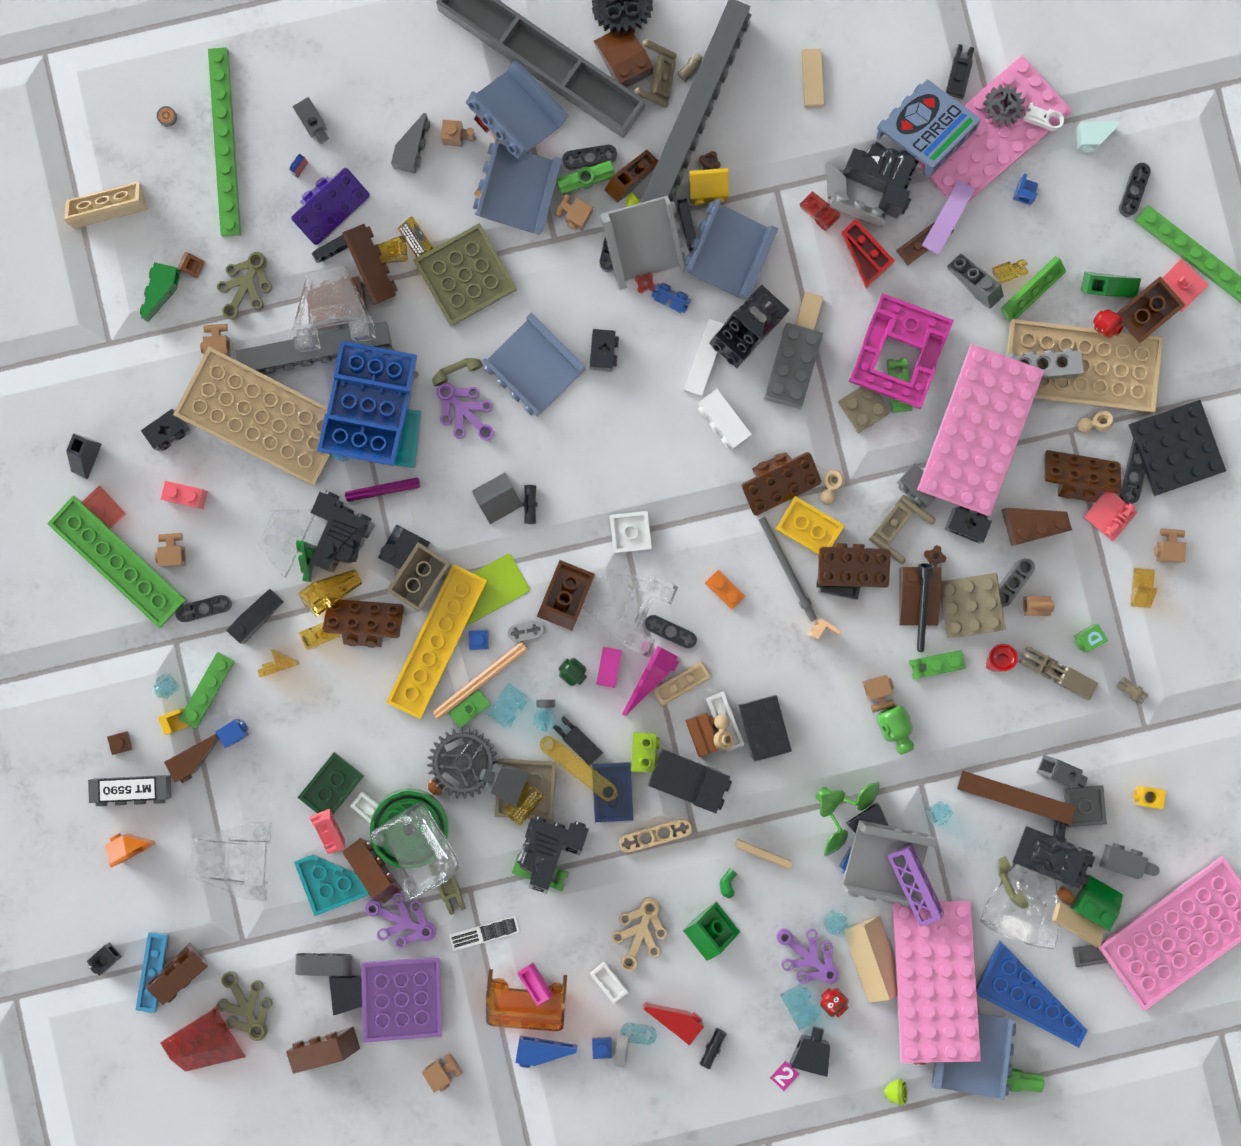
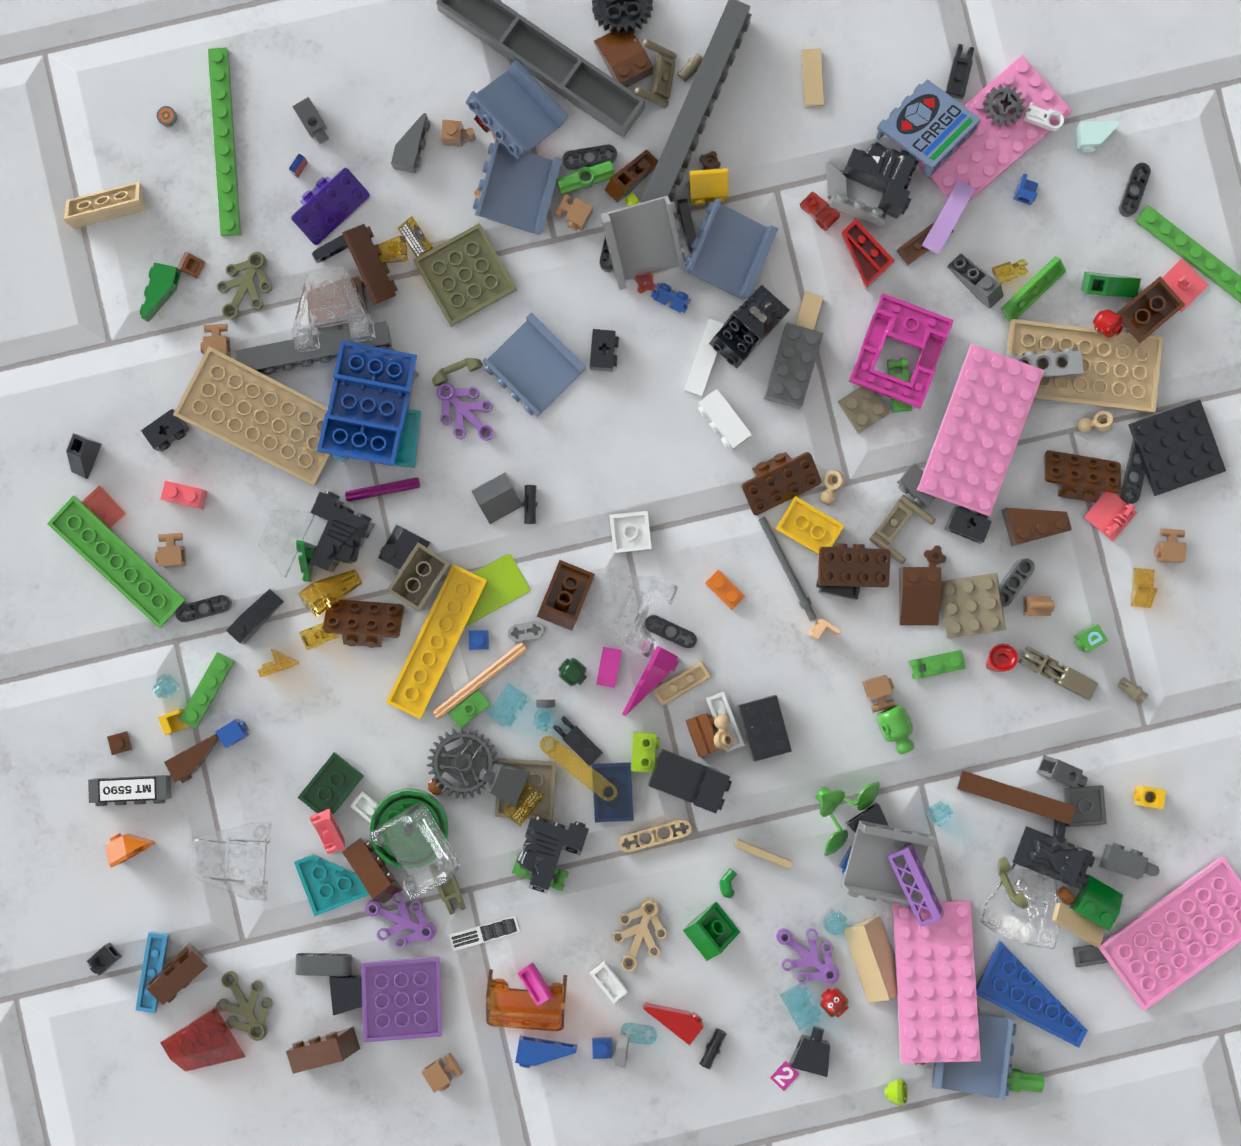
(925, 571): black piece -> none

